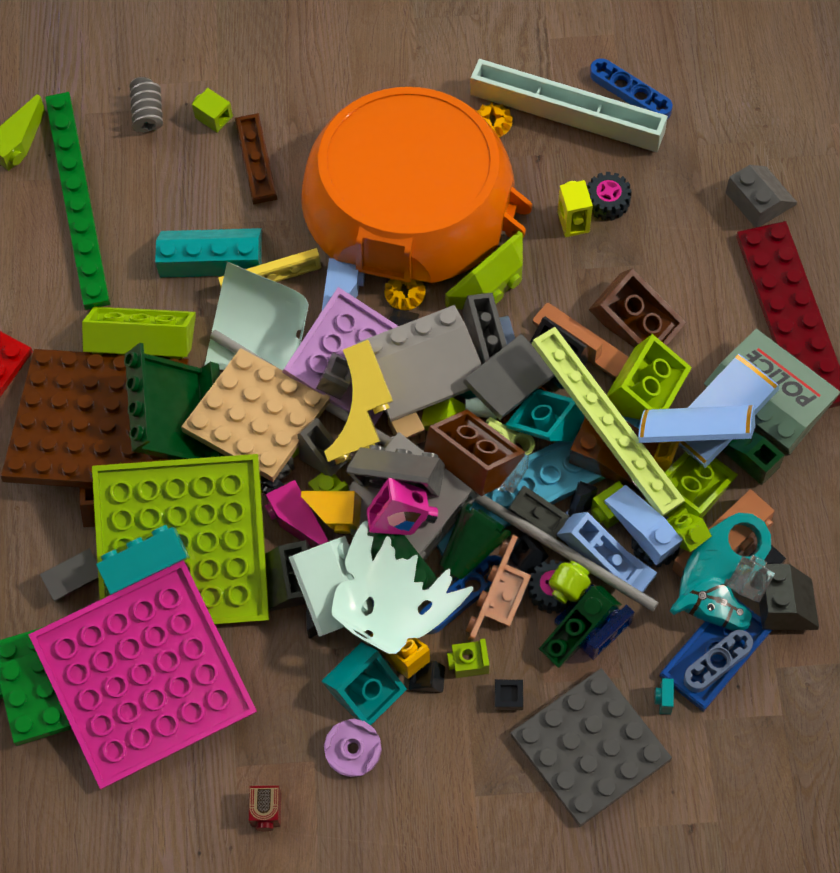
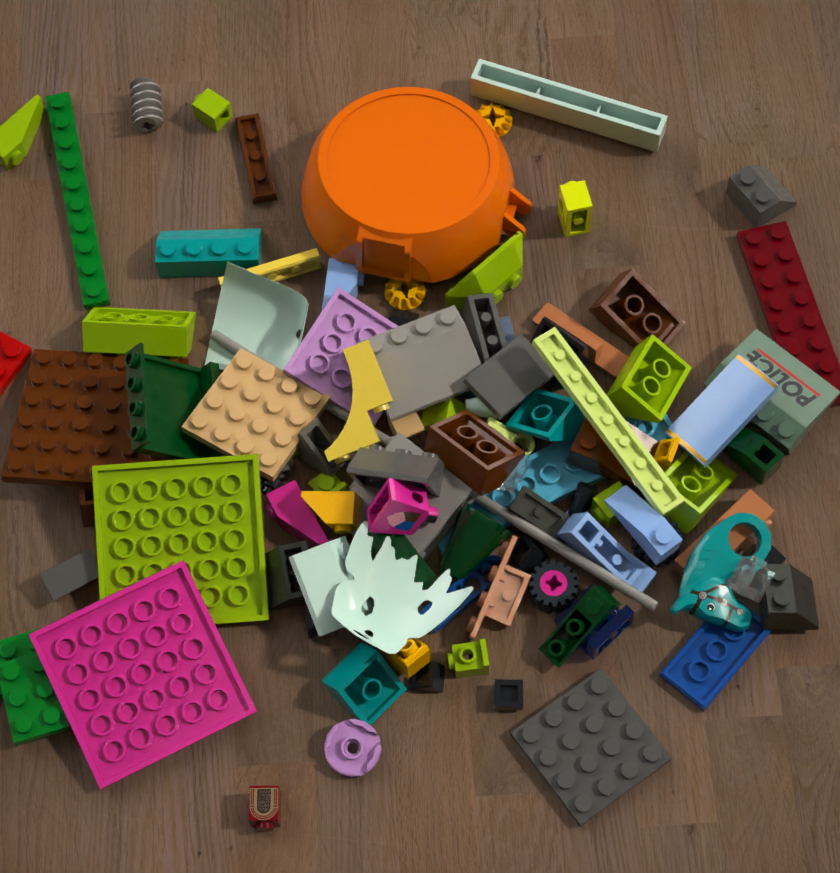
(142, 559): teal brick -> none
(335, 377): dark grey slope -> none
(569, 582): lime head -> none
(613, 187): black wheel -> none
(634, 86): blue beam -> none
(665, 696): teal plate -> none
(689, 528): lime brick -> none
(697, 424): light blue slope -> none
(728, 642): sand blue beam -> none

